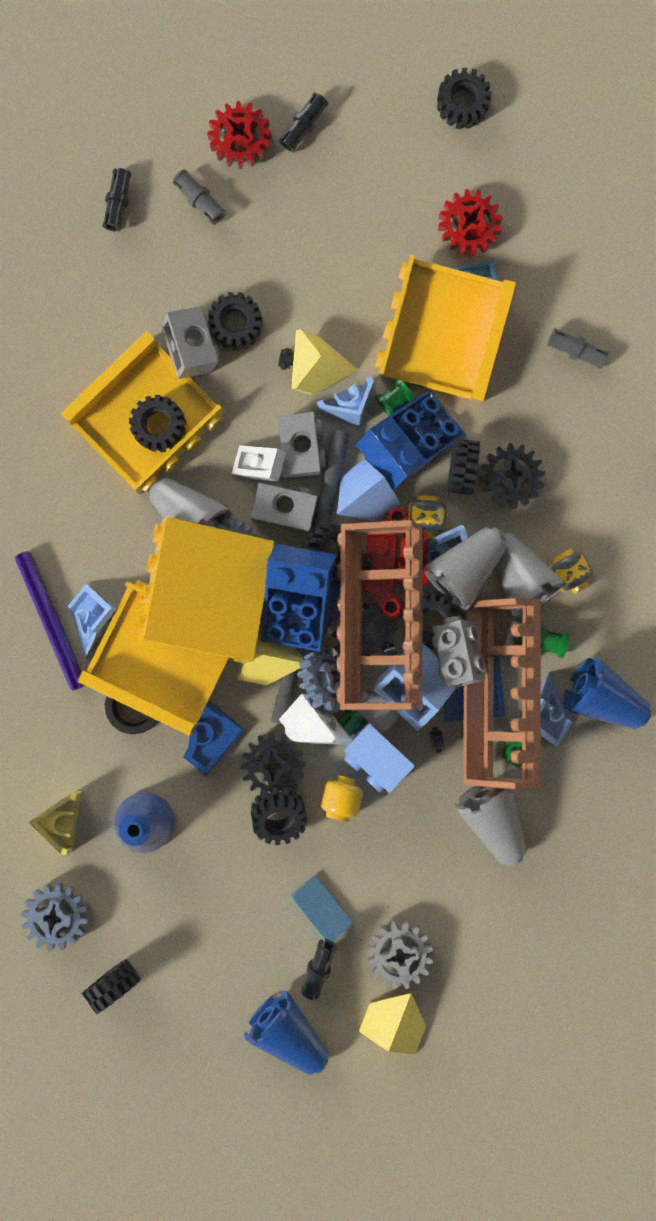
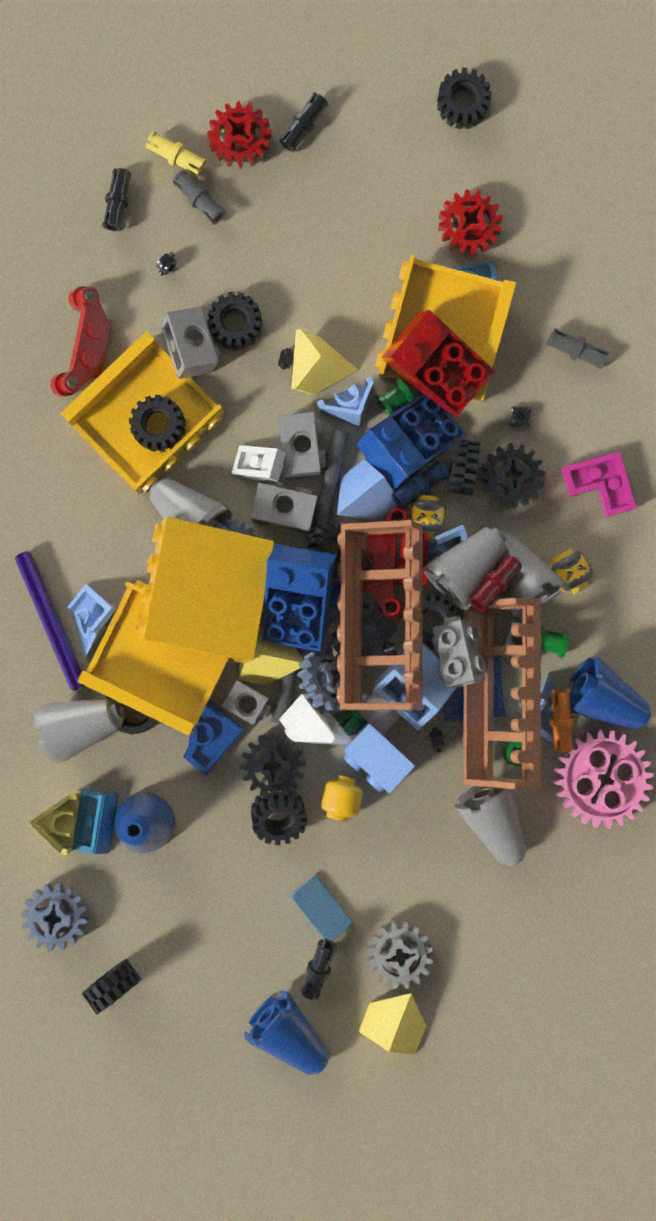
(75, 725): none -> light grey cone
(89, 343): none -> red plate
(95, 821): none -> dark azure slope
(166, 263): none -> black piece
(175, 153): none -> light yellow pin
(234, 698): none -> light grey brick
(420, 484): none -> dark blue pin
(438, 362): none -> red slope
(496, 583): none -> dark red pin
(520, 417): none -> black piece
(562, 720): none -> orange pin
(602, 474): none -> dark pink plate
(628, 790): none -> bright pink gear

